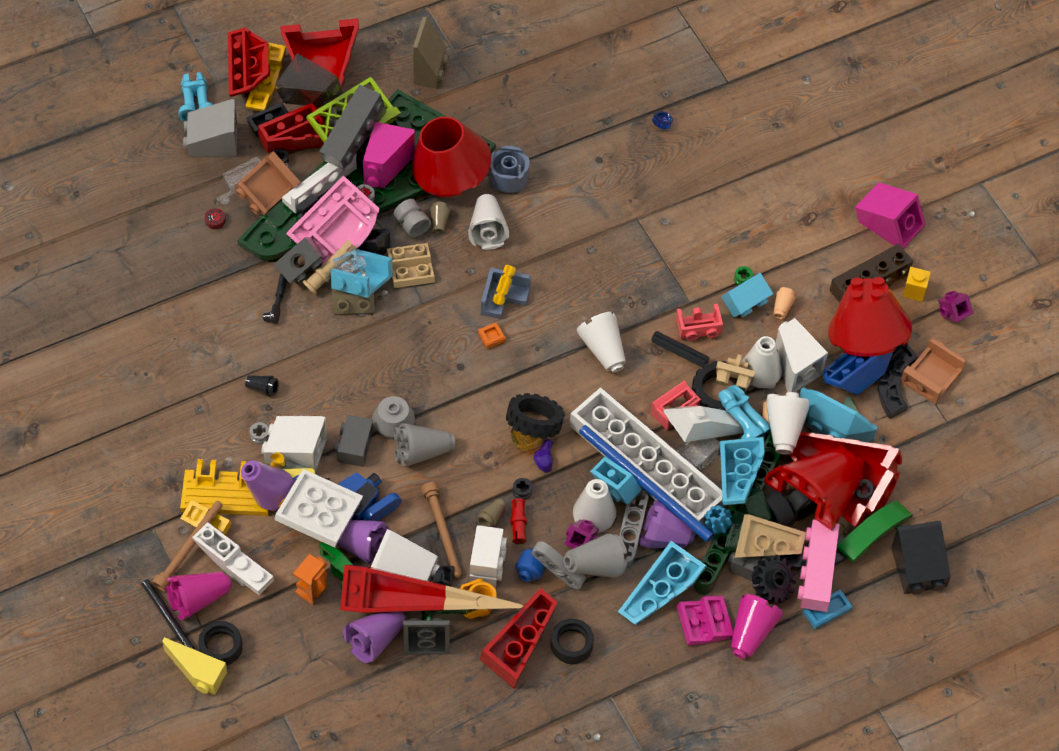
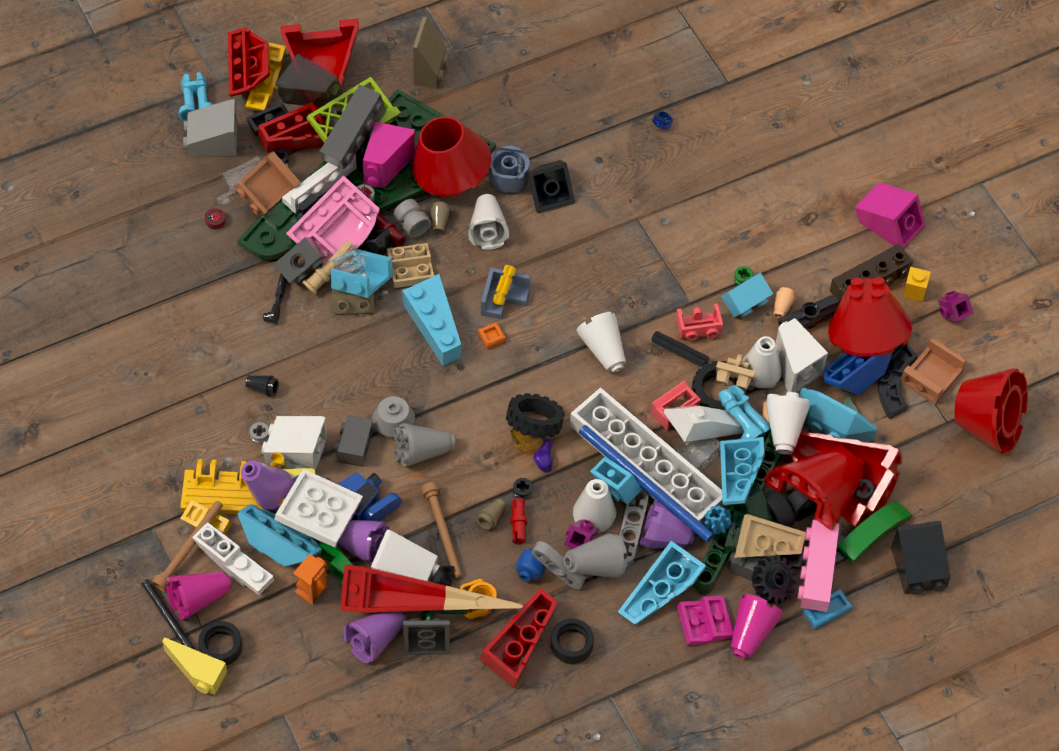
(274, 538): none -> medium azure wedge
(395, 236): none -> dark red pin
(432, 315): none -> medium azure wedge
(488, 555): white piece -> none
(551, 185): none -> black slope
(819, 310): none -> black piece
(993, 408): none -> red cone

